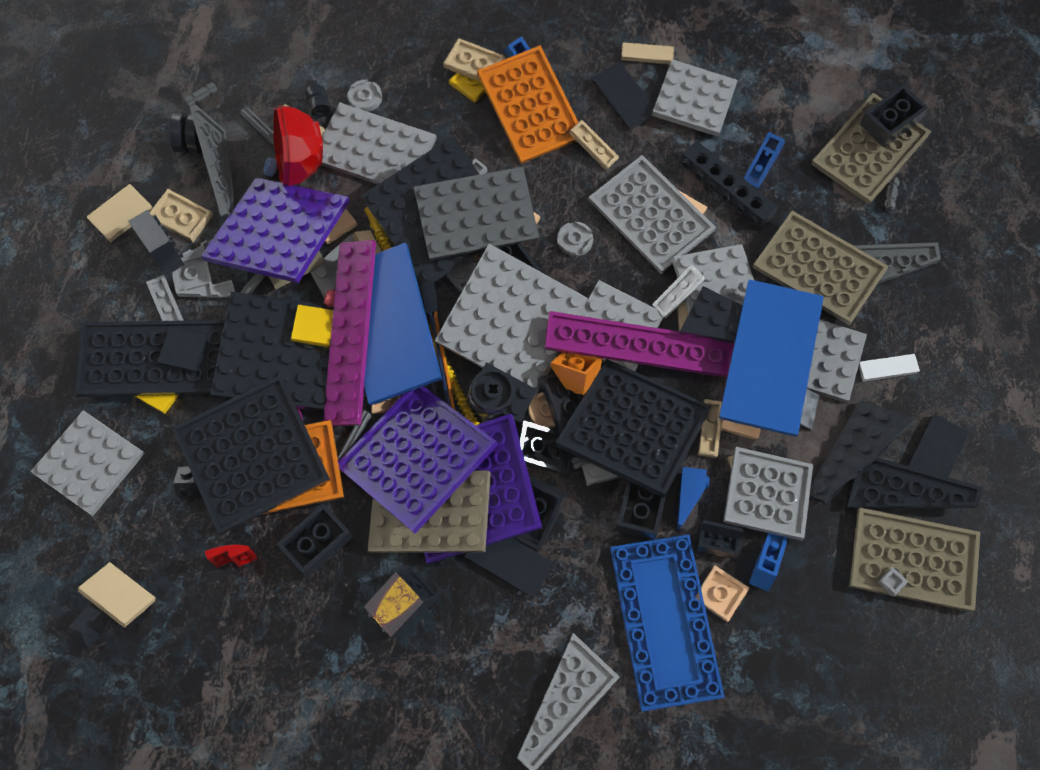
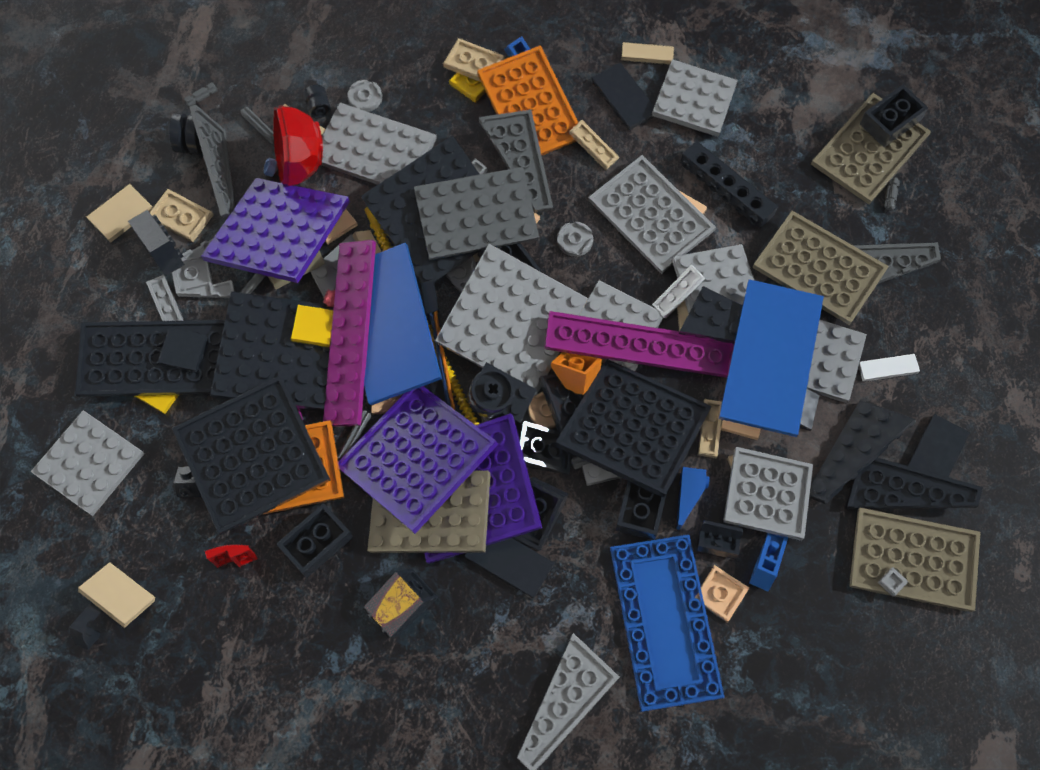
(518, 146): none -> dark grey wing
(764, 159): blue slope -> none

